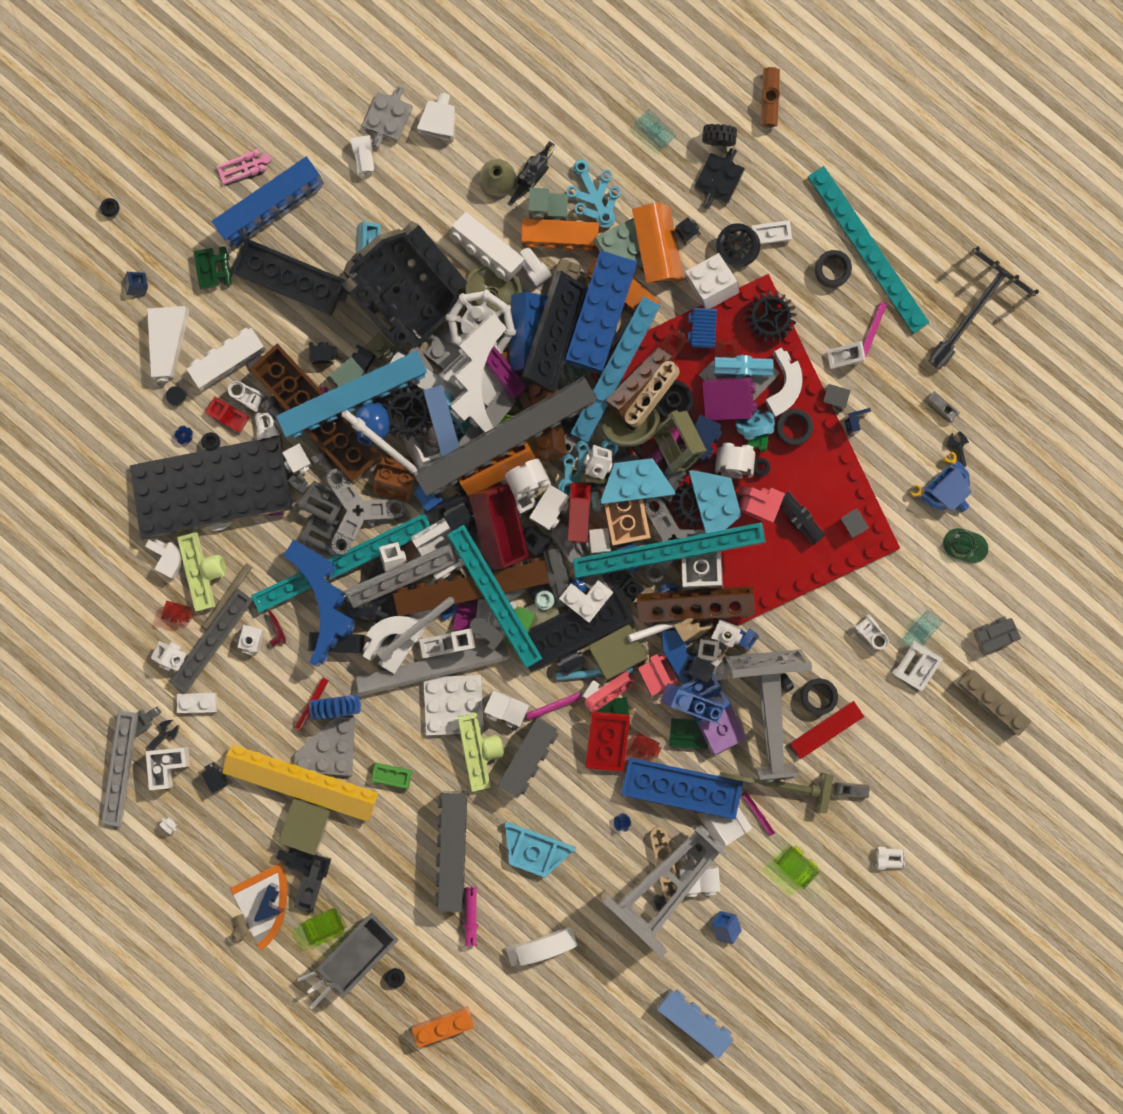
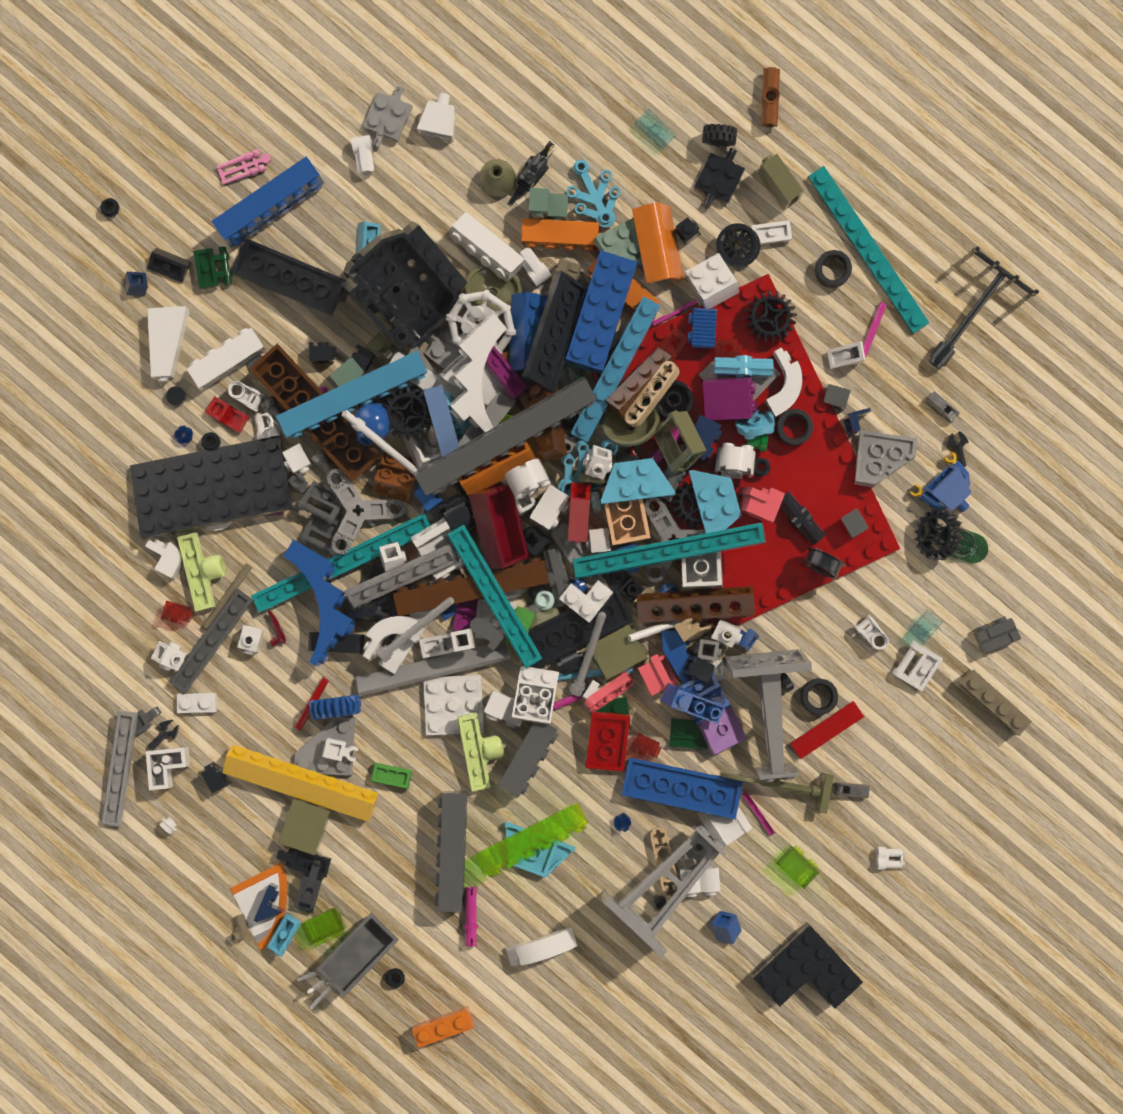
(168, 264): none -> black slope
(284, 934): none -> medium azure slope
(336, 749): none -> white plate
(530, 839): none -> clear neon green brick
(535, 695): none -> white slope
(578, 685): none -> light grey piece
(683, 308): none -> dark pink piece
(694, 1023): medium blue brick -> none
(780, 181): none -> olive brick
(806, 959): none -> black brick
(822, 563): none -> black wheel
(881, 456): none -> light grey plate
(945, 537): none -> black gear

